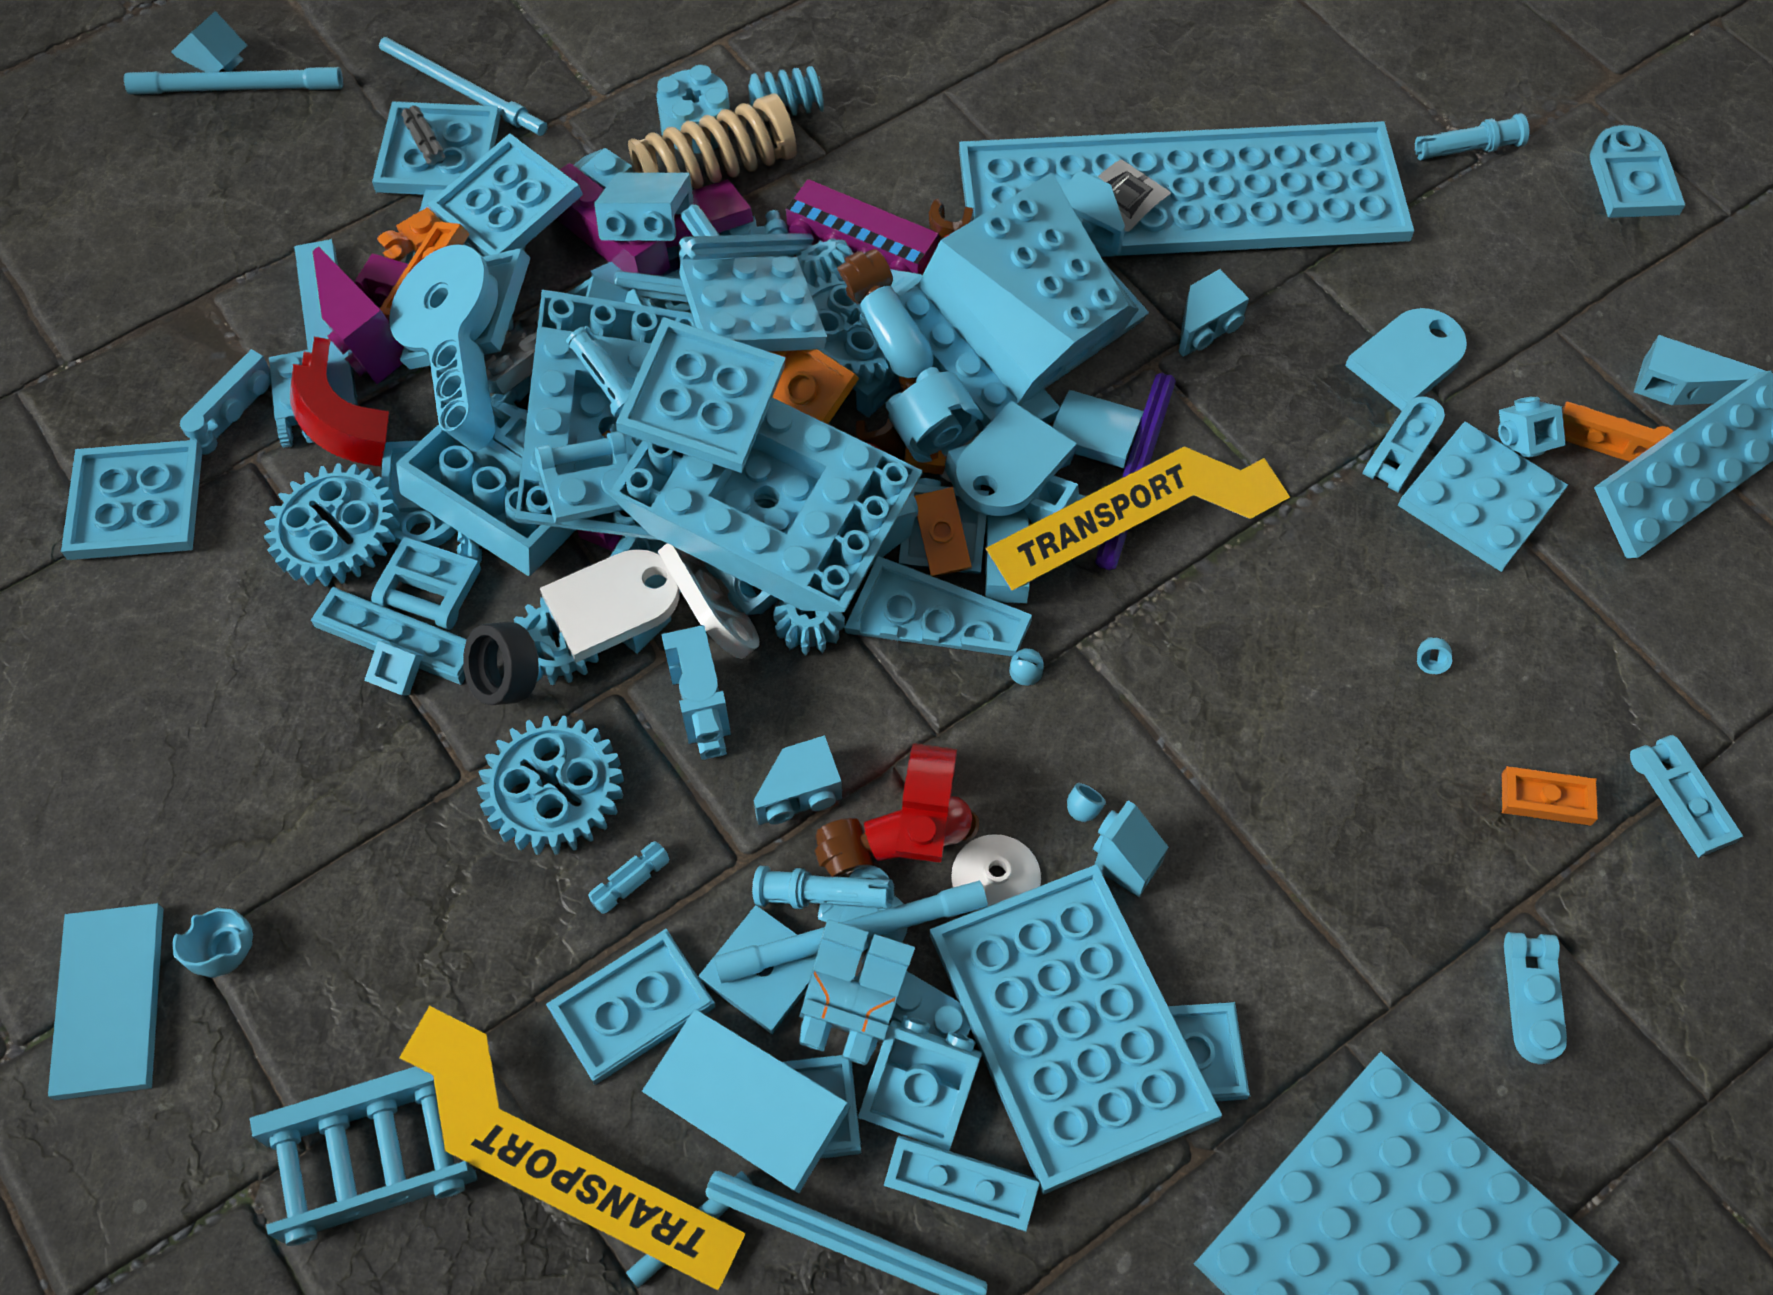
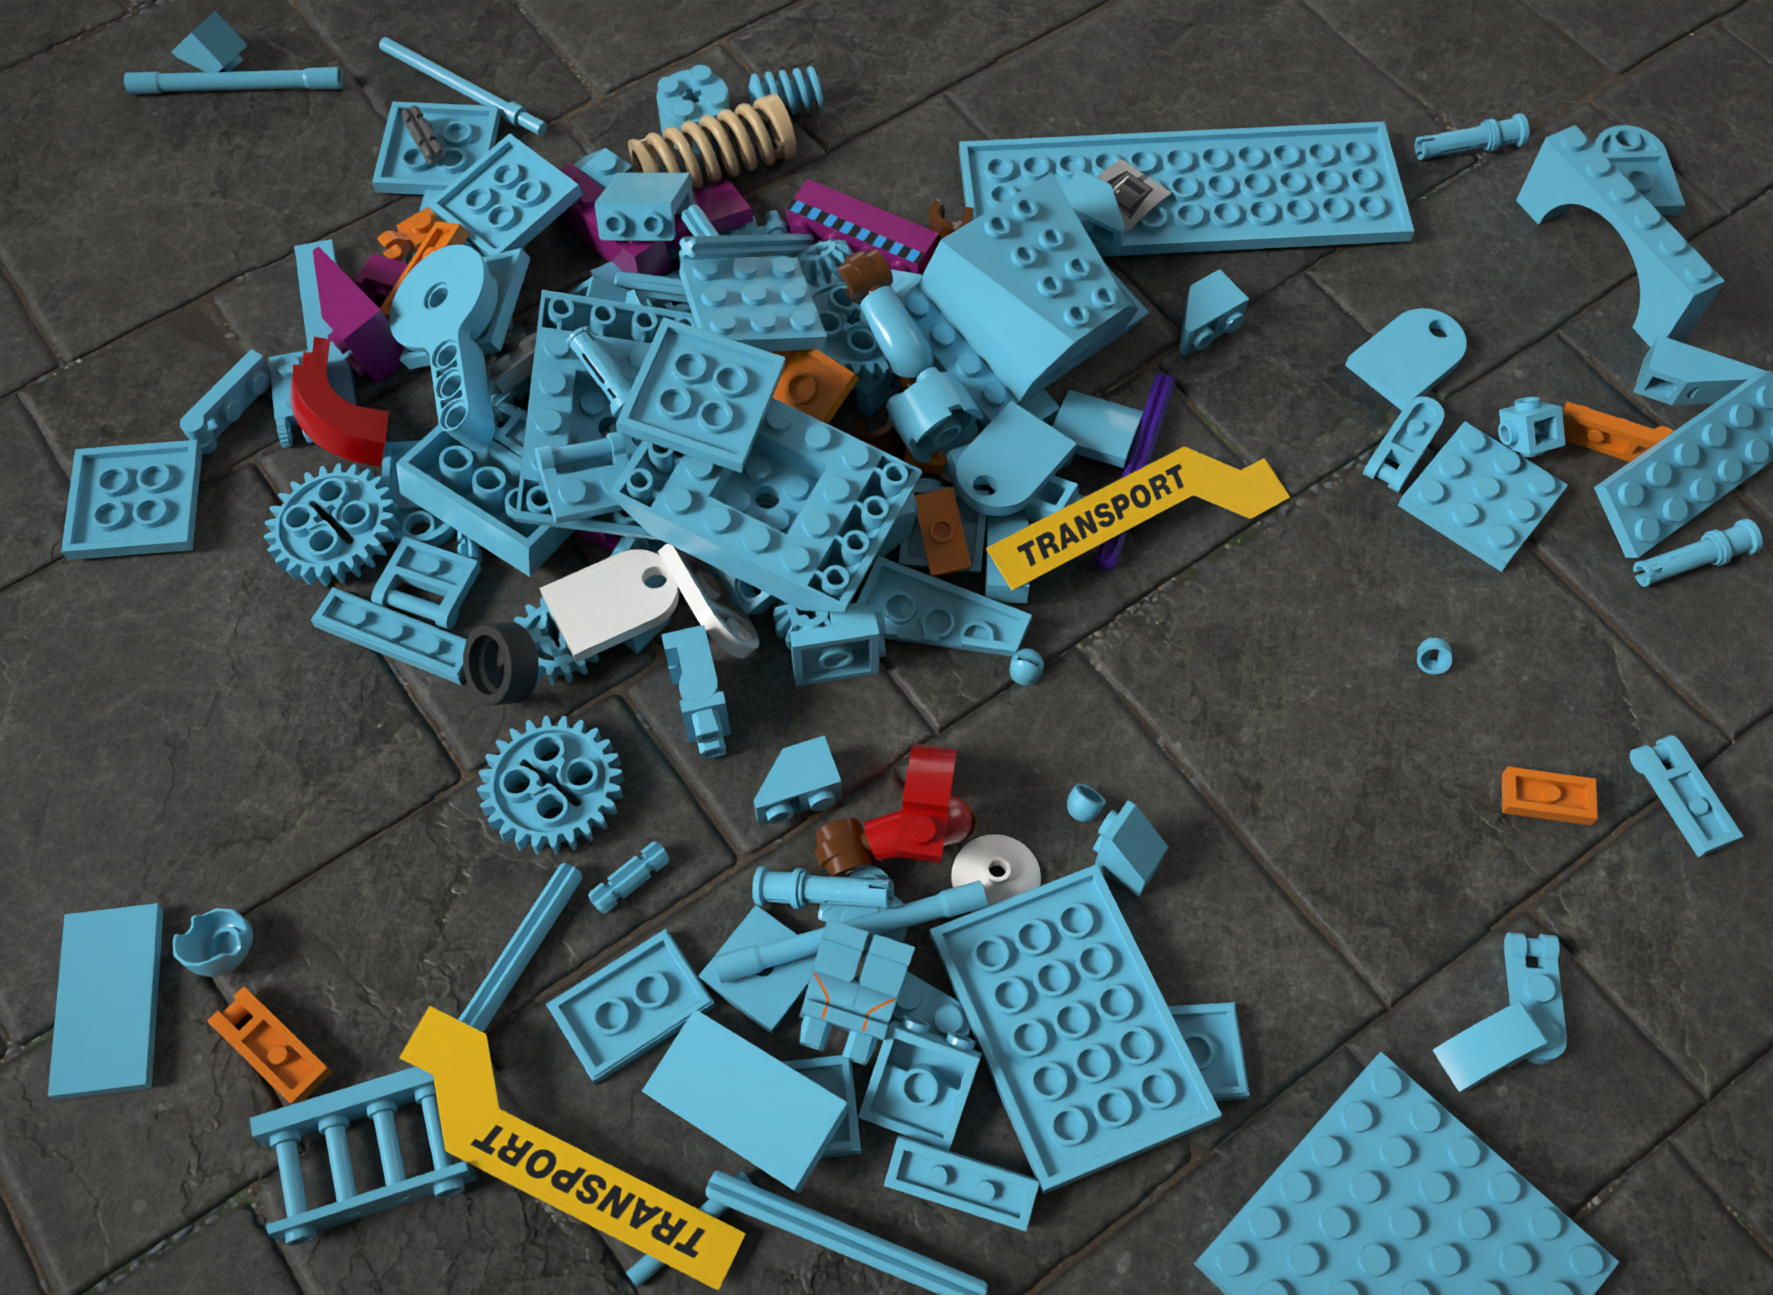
(270, 1047): none -> orange plate
(393, 667): medium azure tile -> none
(521, 947): none -> medium azure axle
(841, 650): none -> medium azure plate
(1490, 1046): none -> medium azure slope
(1671, 273): none -> medium azure arch
(1714, 548): none -> medium azure pin

